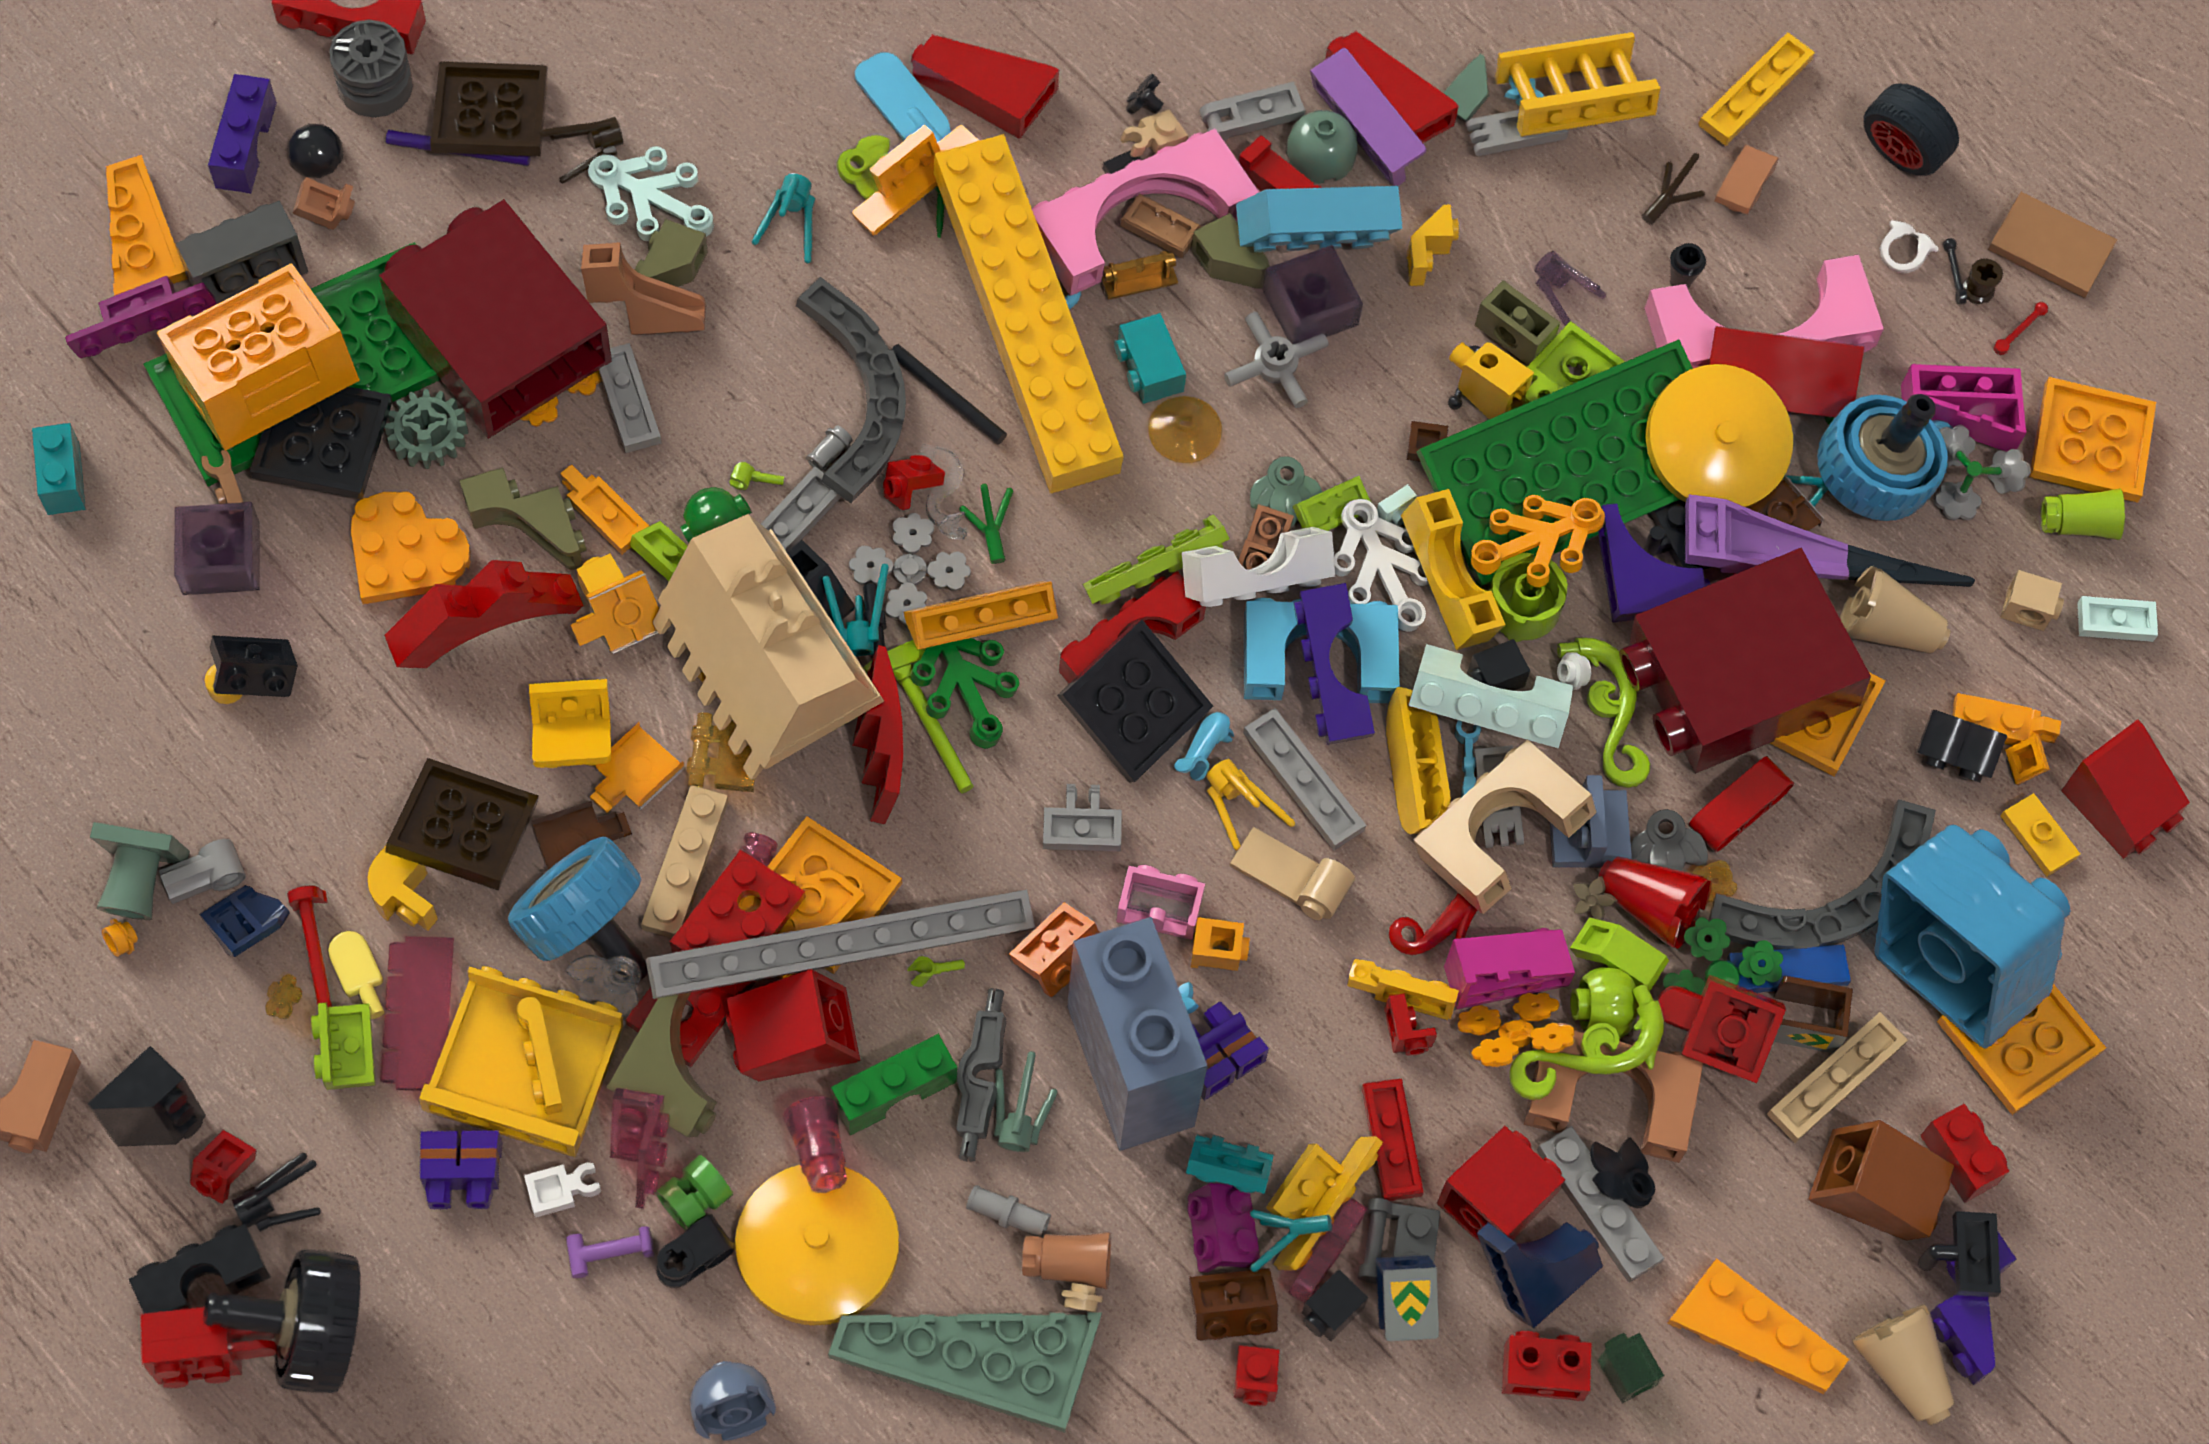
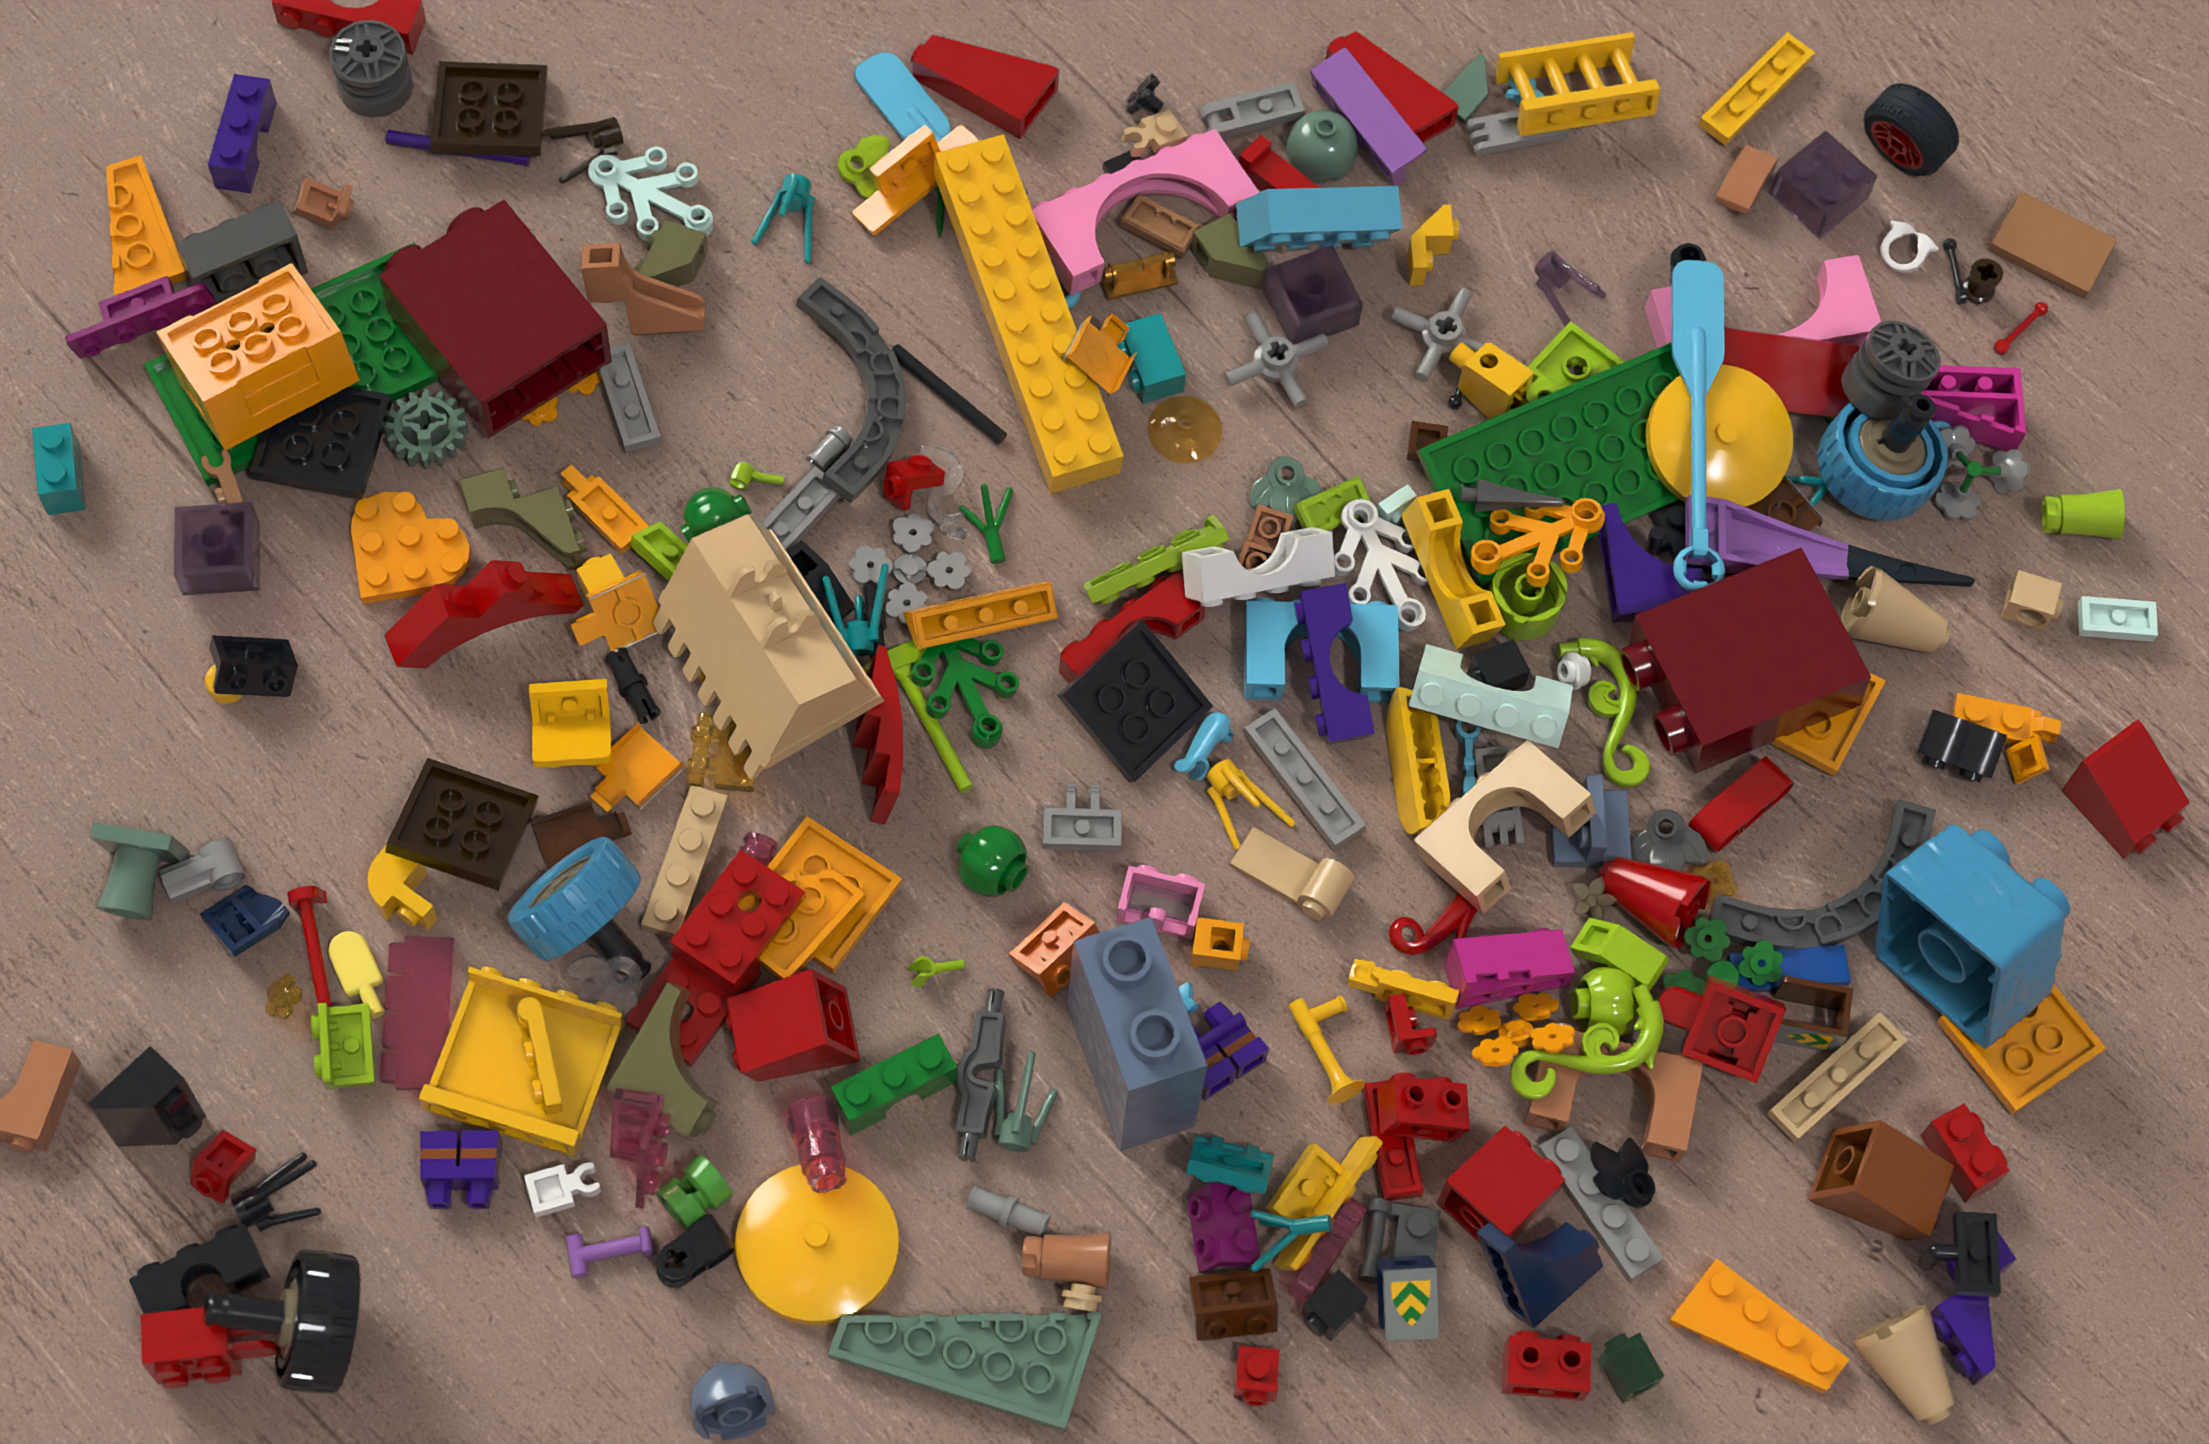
(119, 937): light orange plate -> none
(315, 150): black hair -> none
(632, 685): none -> black pin
(838, 944): light grey plate -> none
(990, 859): none -> green plant
(1098, 354): none -> light orange piece
(1342, 1085): none -> yellow piece
(1423, 1108): none -> red brick
(1439, 333): none -> light grey bar
(1493, 496): none -> dark grey piece
(1516, 322): olive brick -> none
(1667, 191): dark brown plant -> none
(1698, 357): none -> medium azure piece
(1822, 184): none -> clear purple brick
(1890, 369): none -> dark grey wheel
(2040, 835): yellow plate -> none
(2092, 439): light orange plate -> none

